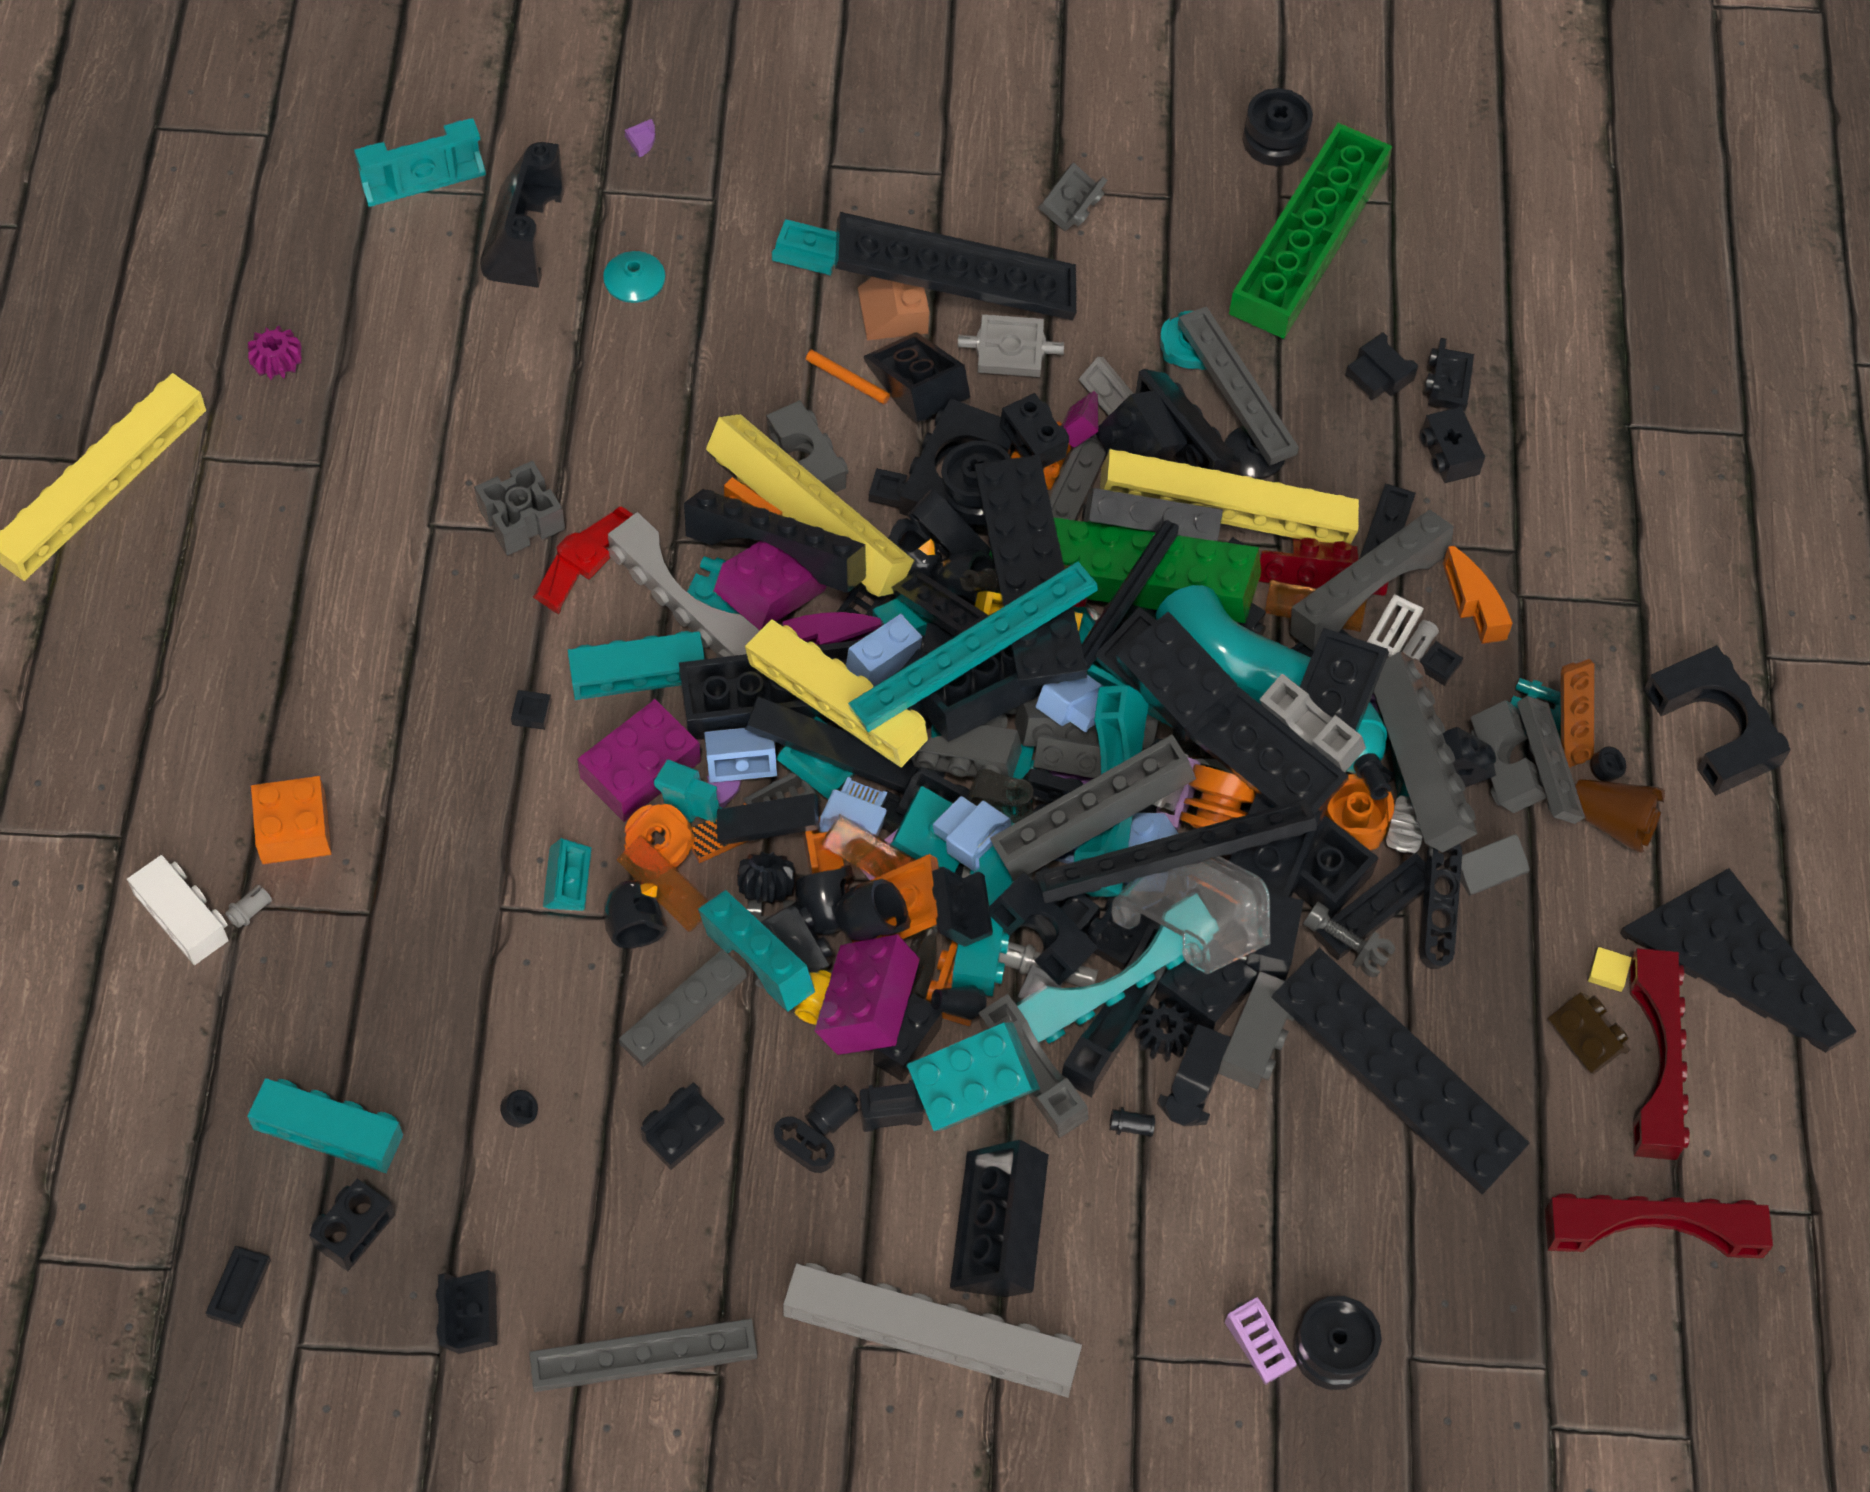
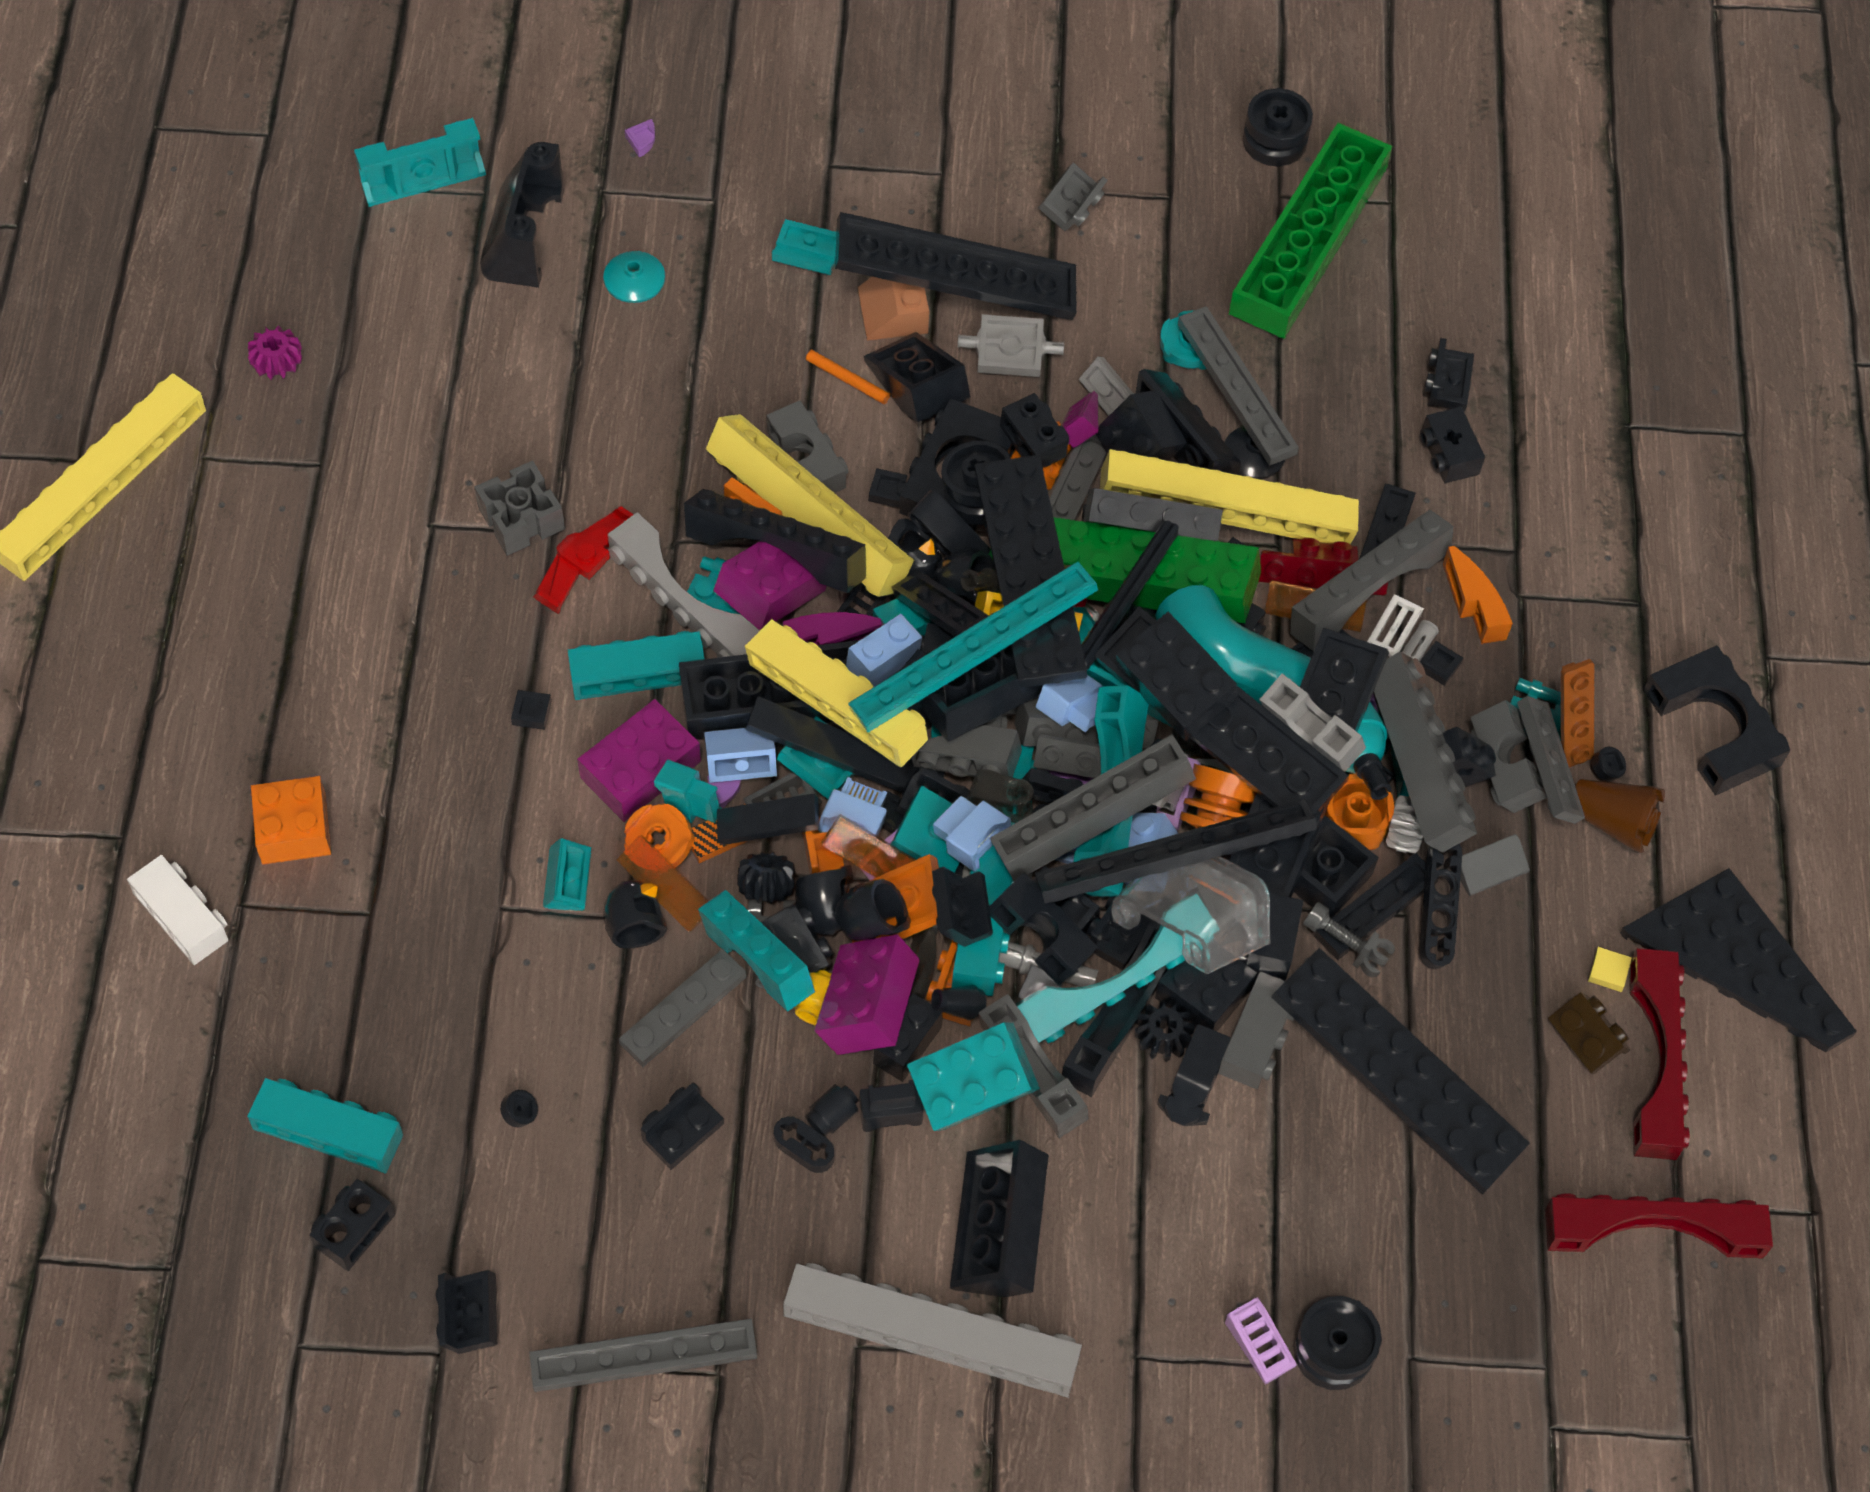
(238, 1286): black tile -> none
(248, 906): light grey pin -> none
(1131, 1122): black pin -> none
(1381, 368): black piece -> none

